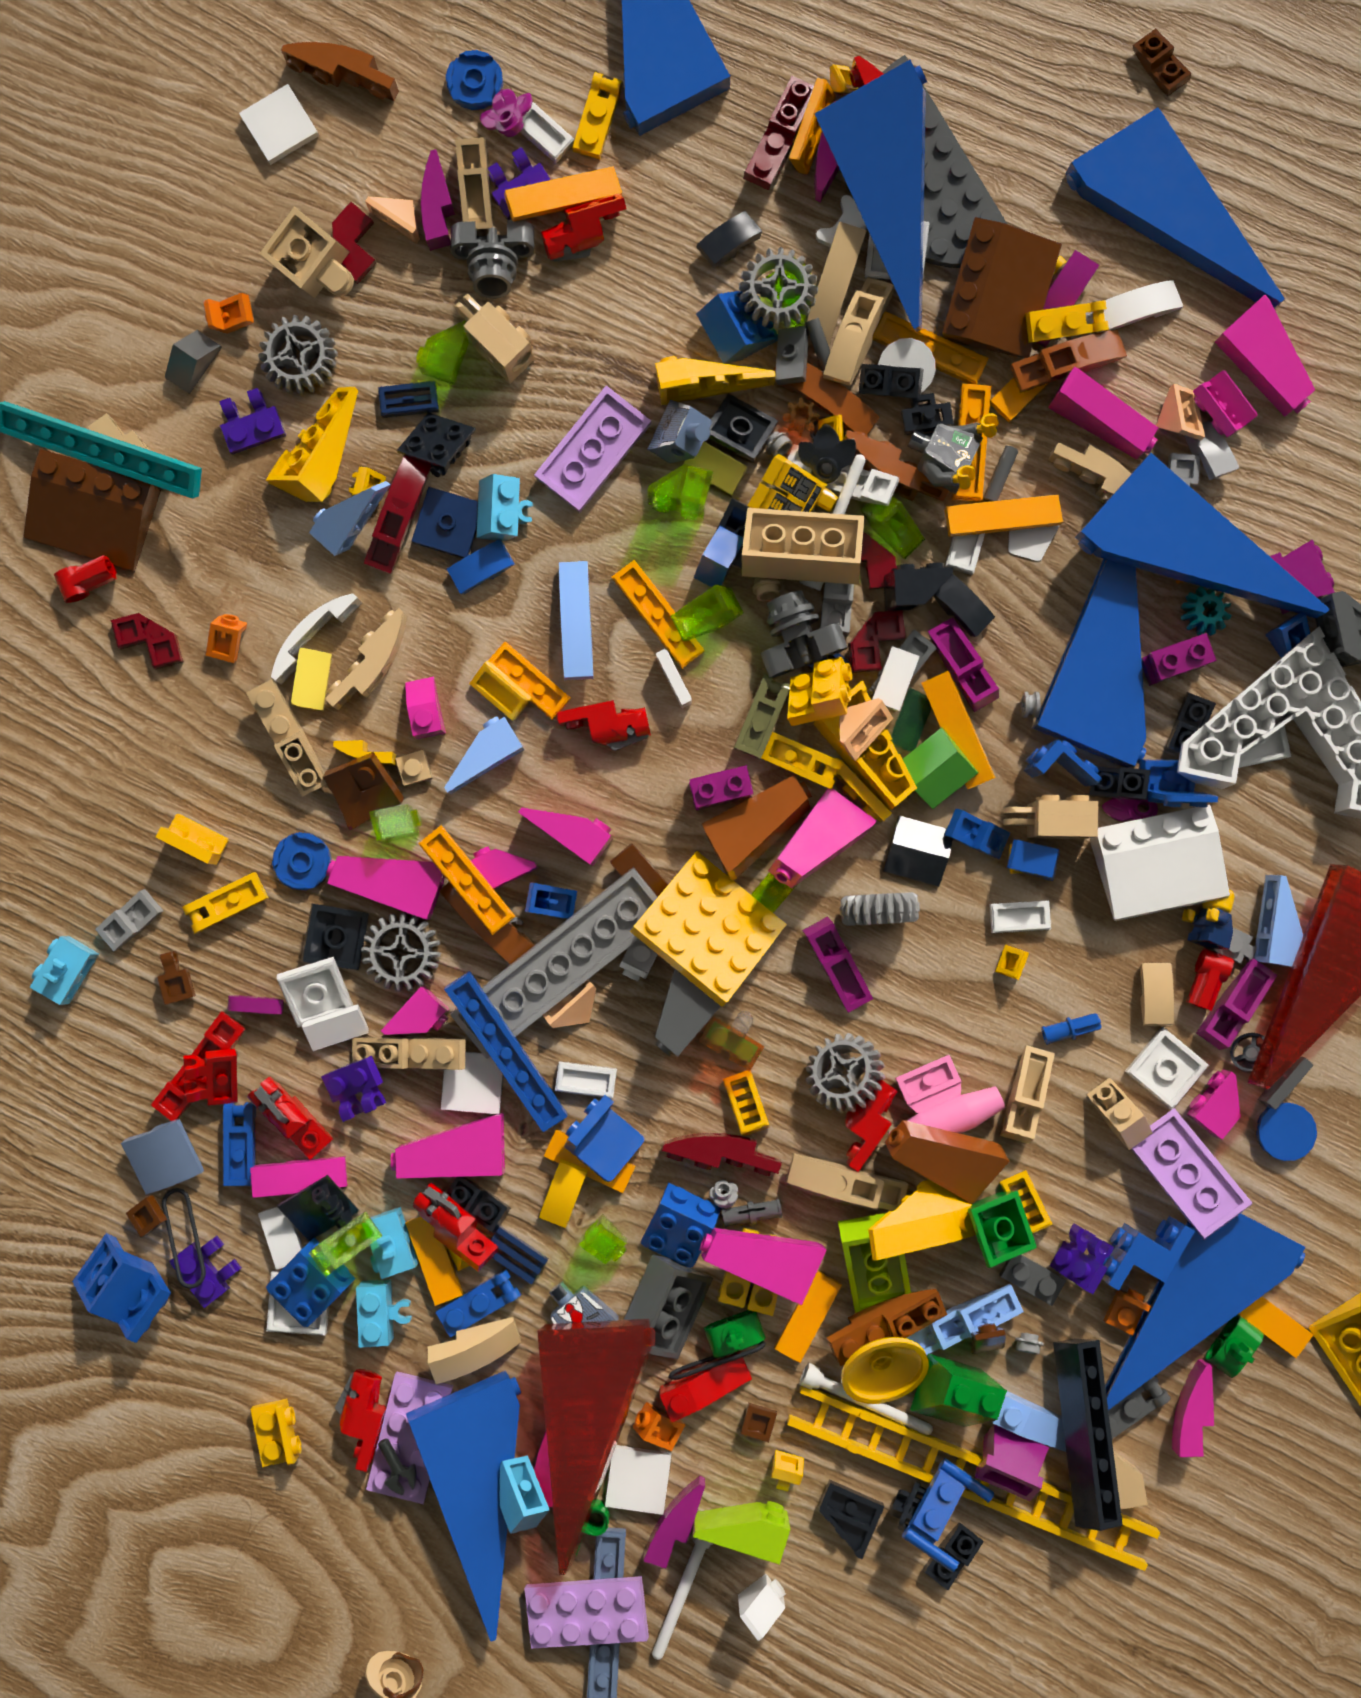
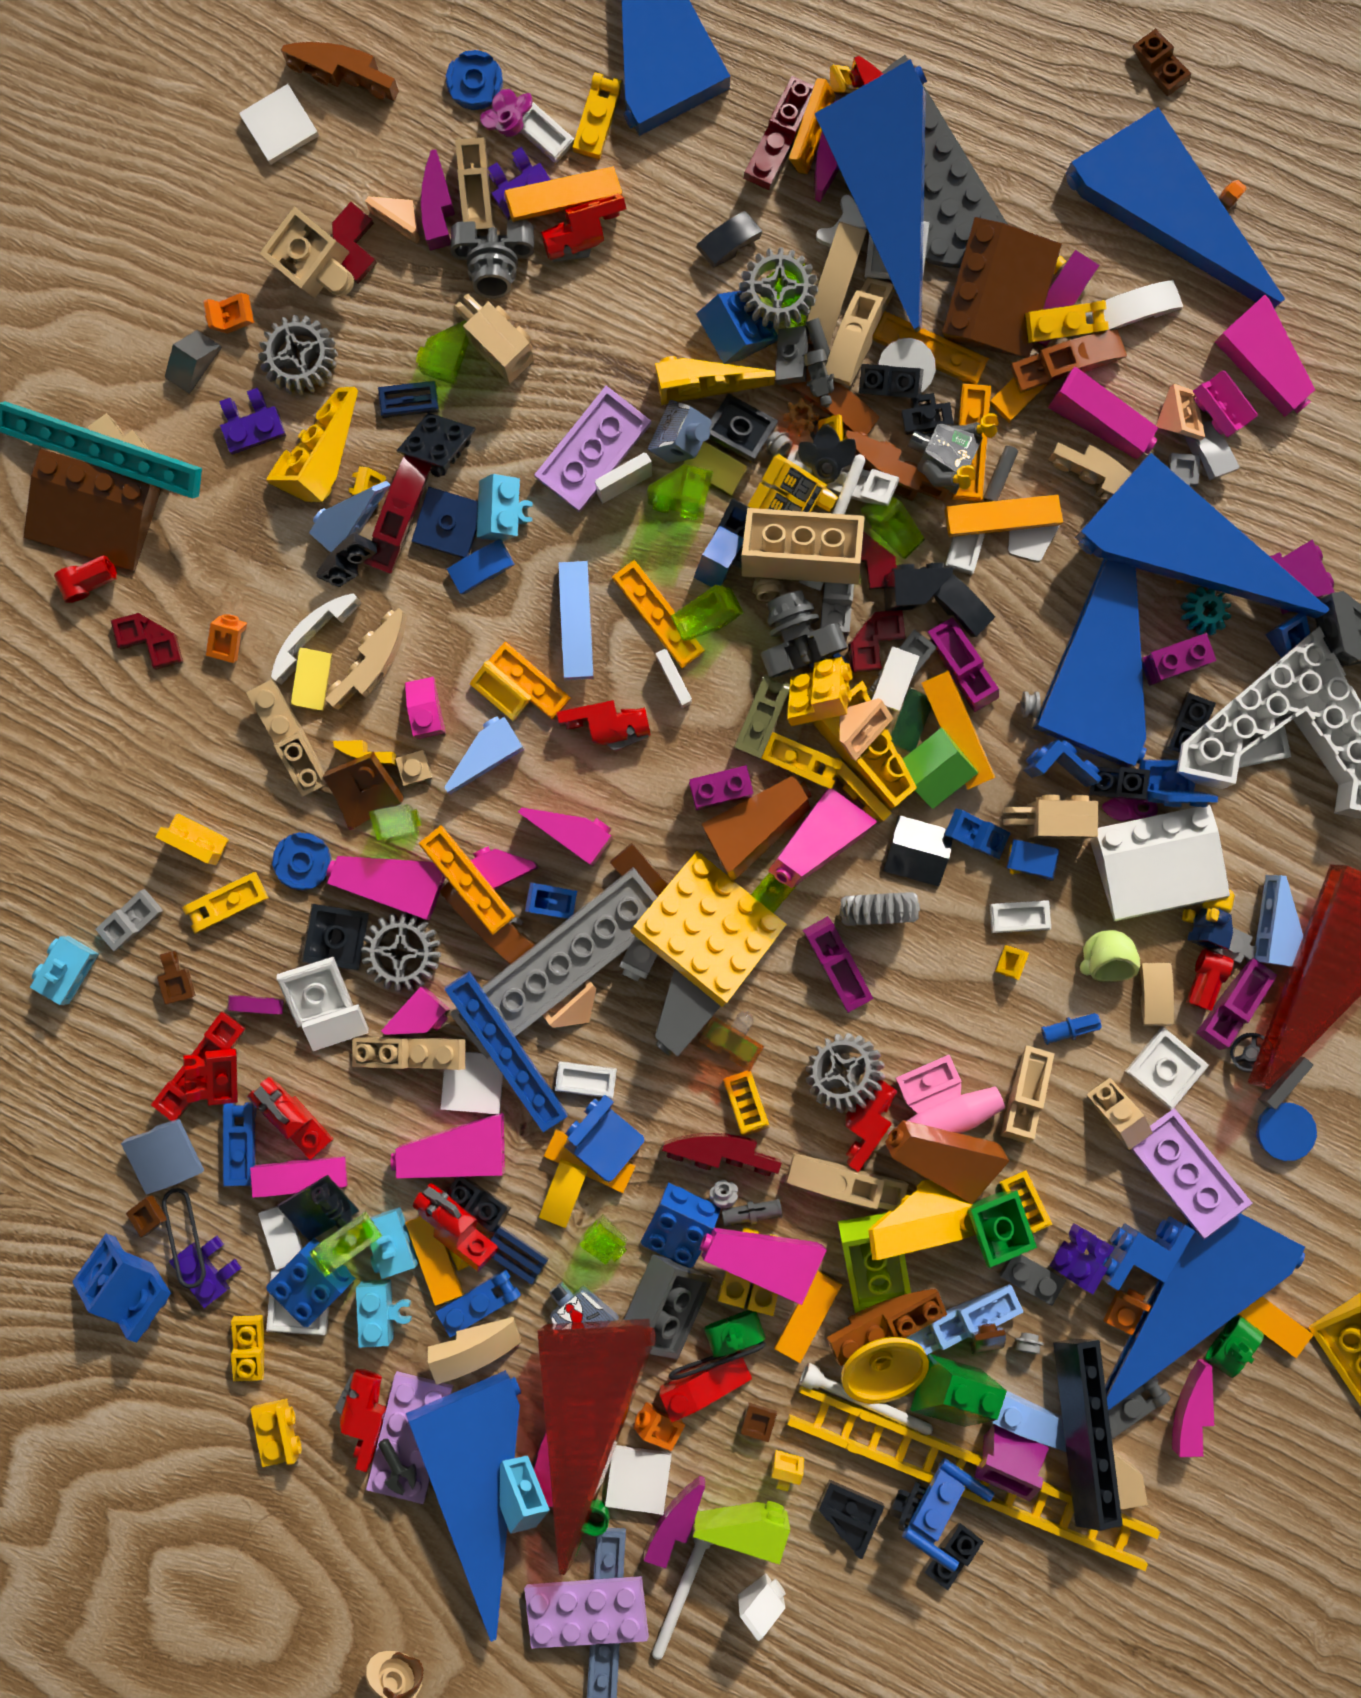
(248, 1348): none -> yellow slope
(344, 560): none -> black slope
(352, 1079): dark purple plate -> none
(623, 477): none -> white tile
(821, 382): none -> dark grey piece
(1110, 957): none -> yellowish green piece
(1218, 1106): dark pink slope -> none
(1231, 194): none -> orange tile

